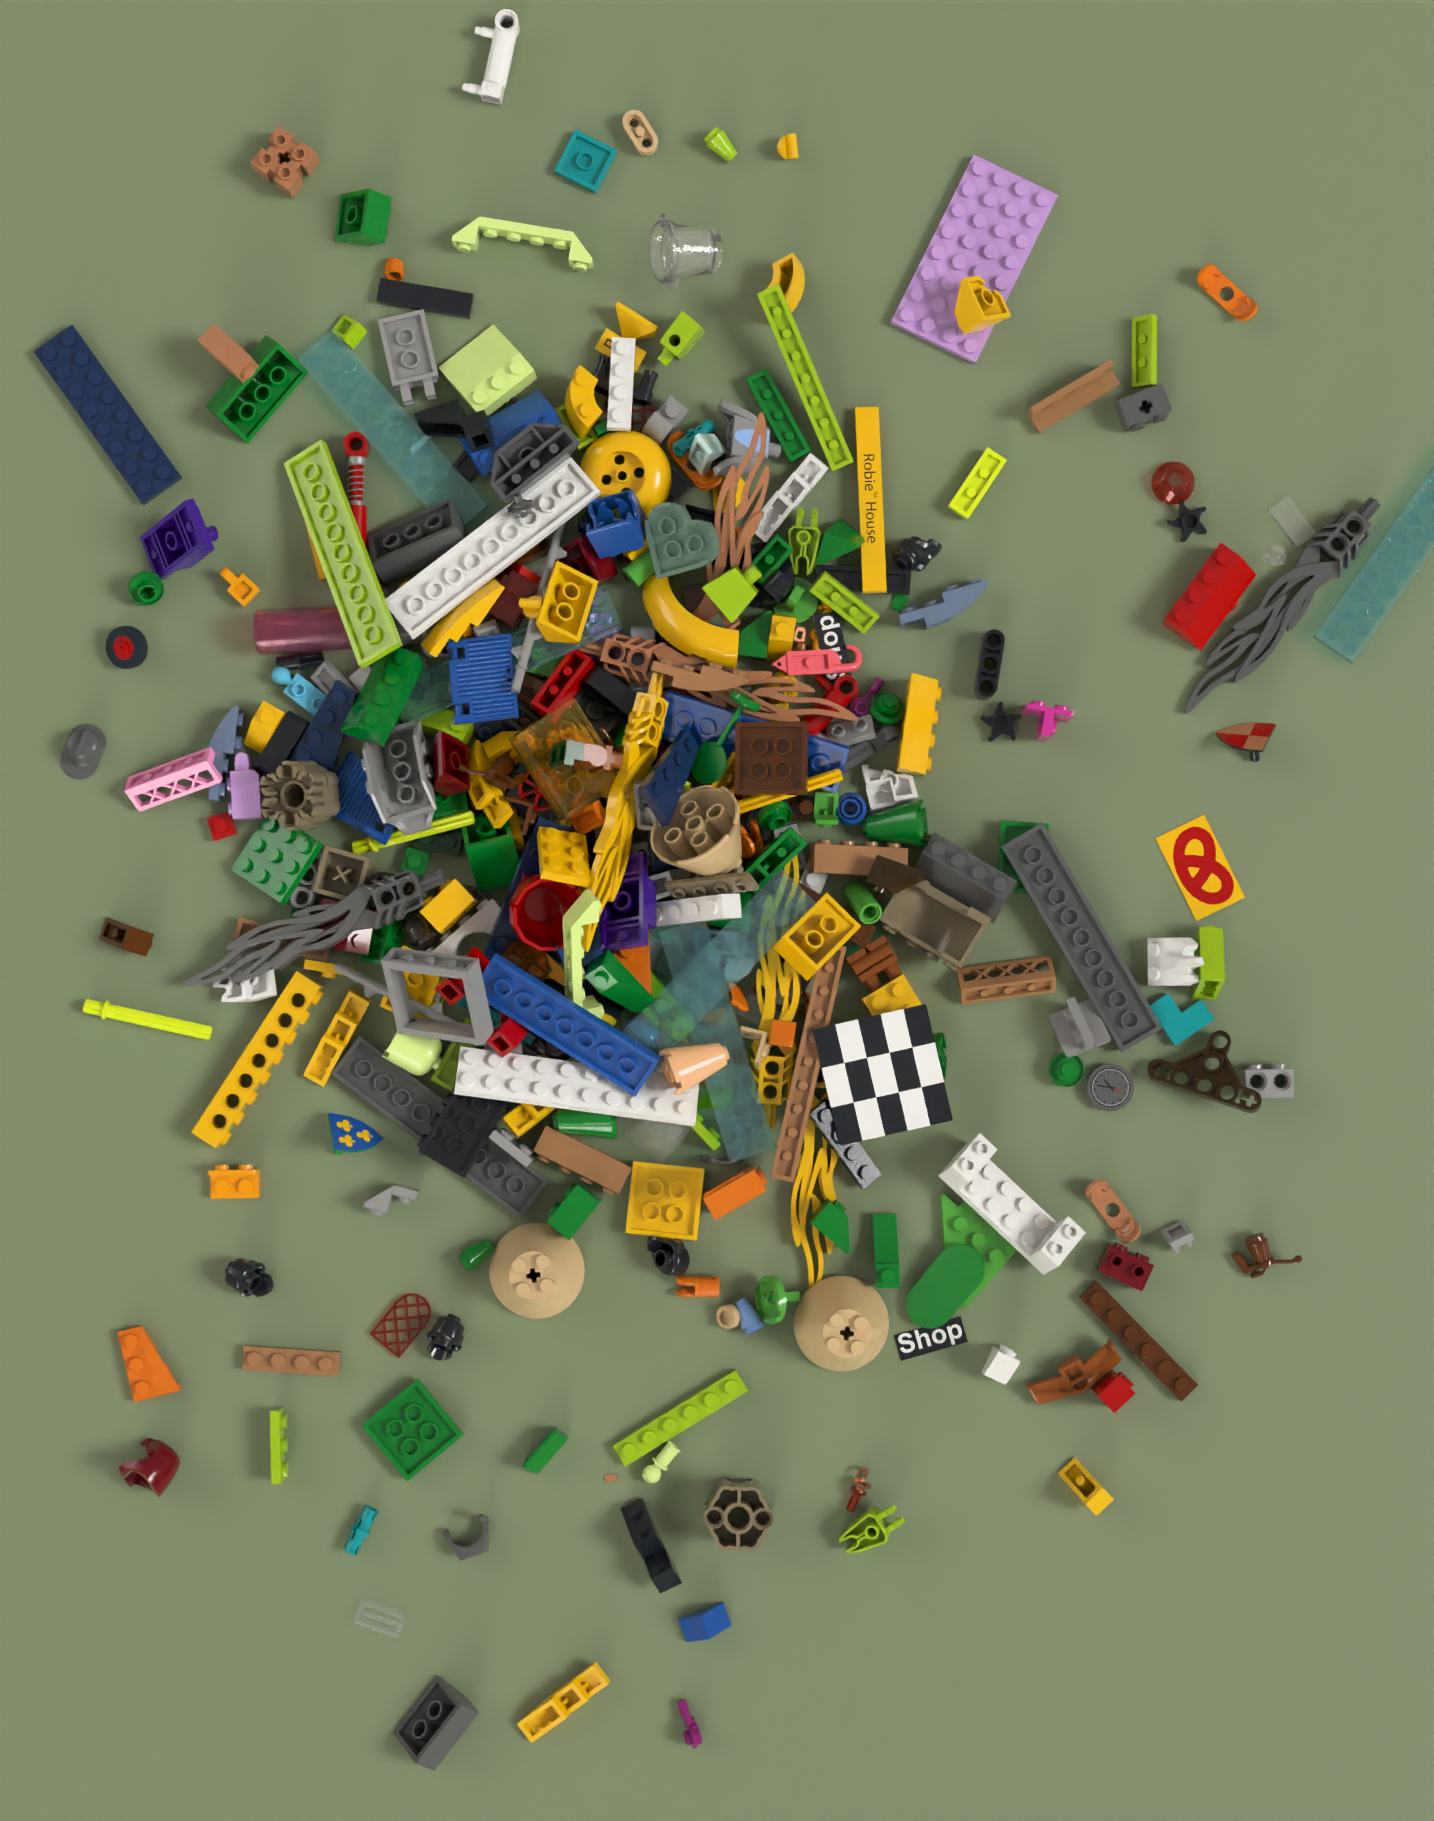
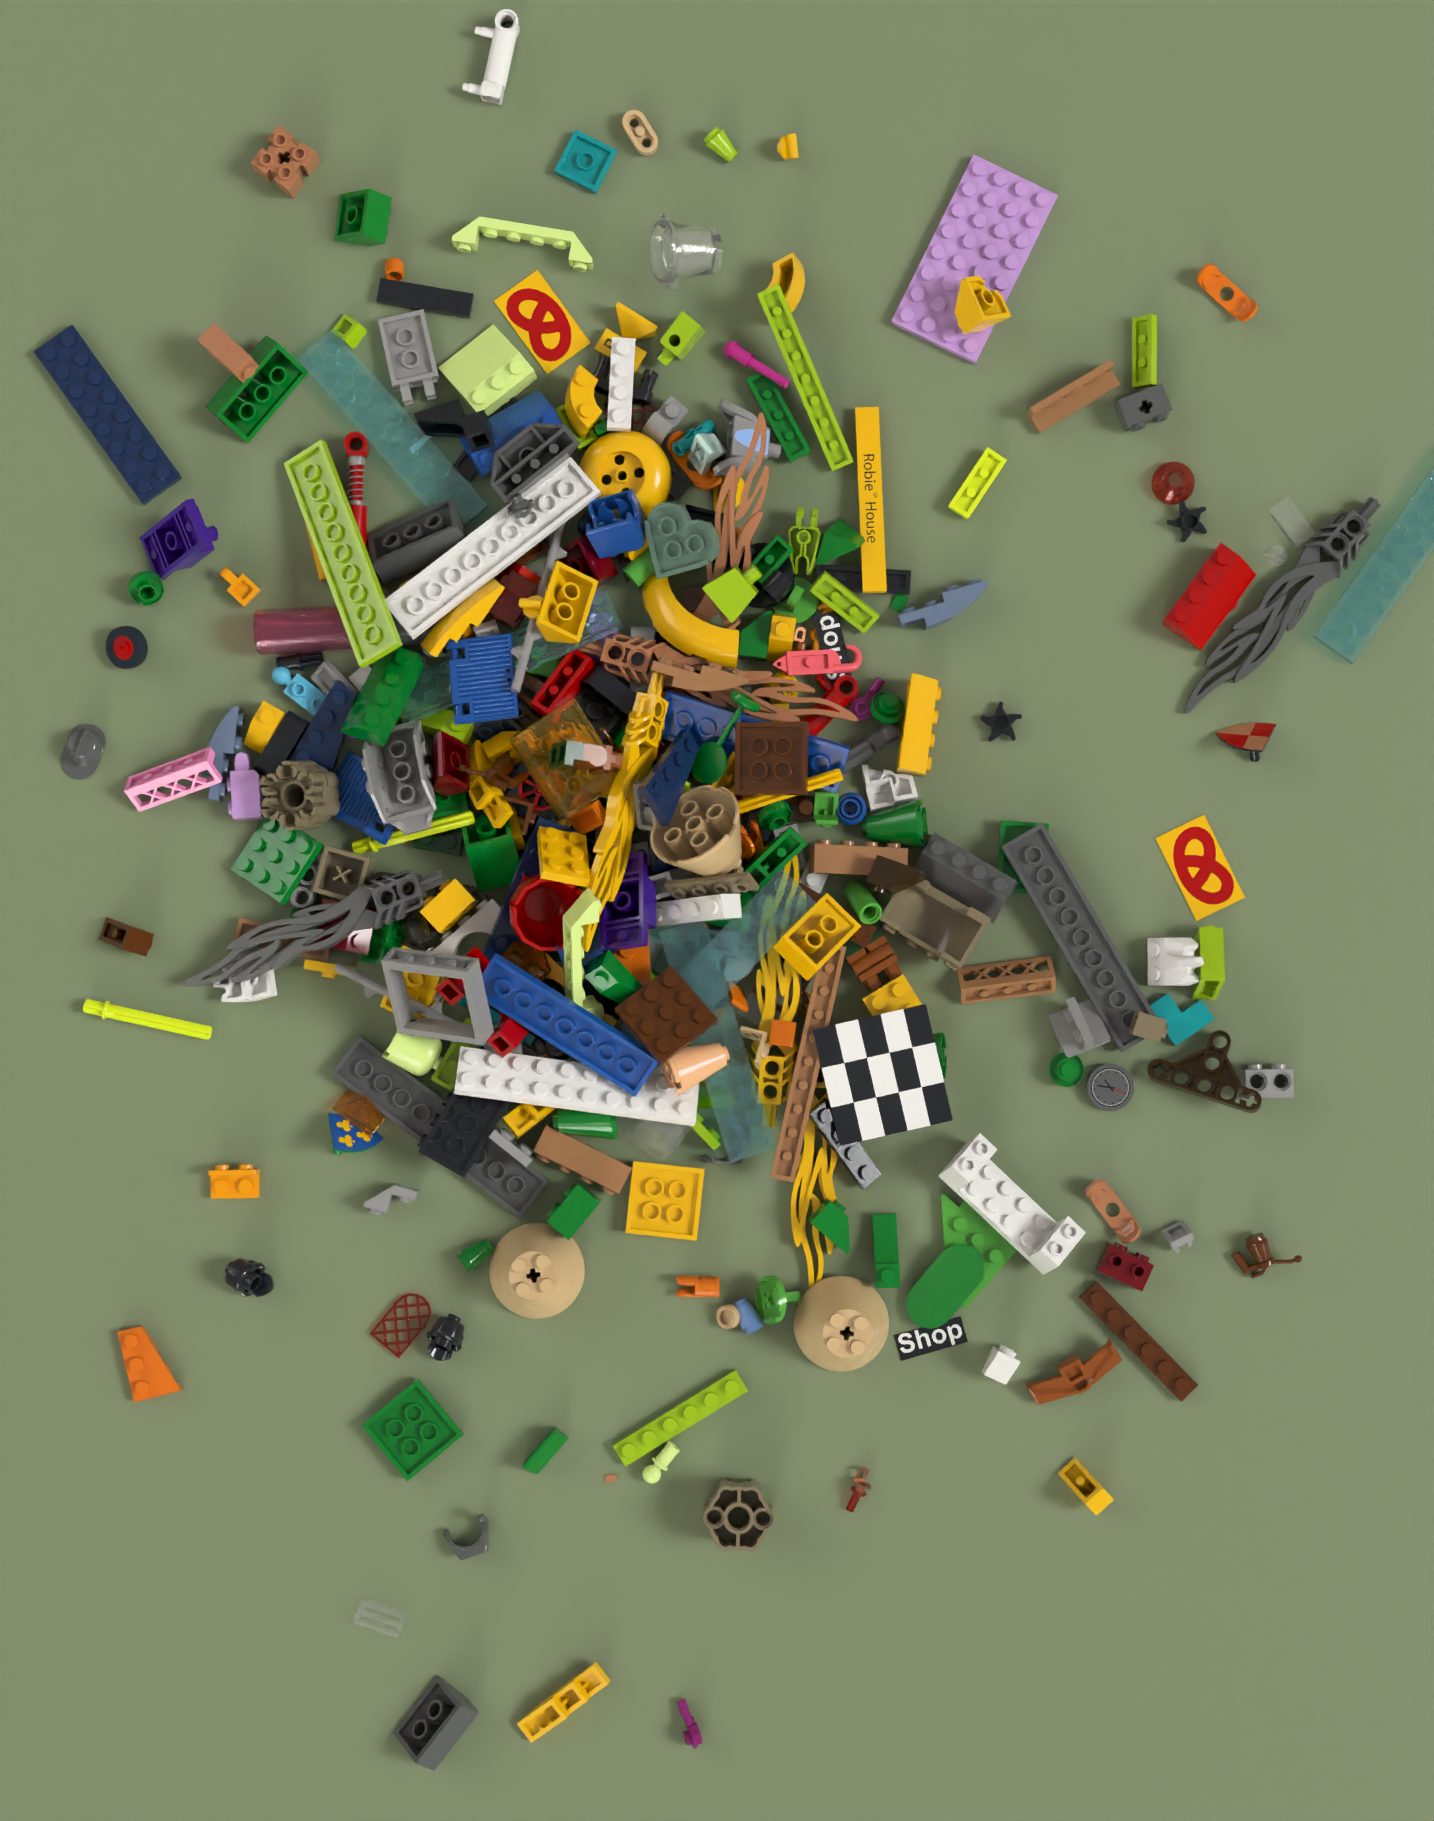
(154, 1471): dark red piece -> none
(206, 1127): yellow brick -> none
(222, 826): red plate -> none
(278, 1445): lime plate -> none
(291, 1360): medium nougat plate -> none
(337, 1037): yellow slope -> none
(359, 1112): none -> clear orange slope
(360, 1530): teal pin -> none
(415, 861): green plate -> none
(542, 322): none -> sticker
(650, 1546): black arch -> none
(666, 1015): none -> reddish brown plate
(668, 1255): black head -> none
(705, 1623): blue slope -> none
(735, 1191): orange arch -> none
(747, 359): none -> dark pink pin
(790, 496): white slope -> none
(851, 732): light grey plate -> none
(871, 1529): lime hinge -> none
(915, 553): black head -> none
(994, 654): black beam -> none
(1047, 717): dark pink bracket -> none
(1114, 1390): red piece -> none
(1148, 1026): none -> dark tan brick

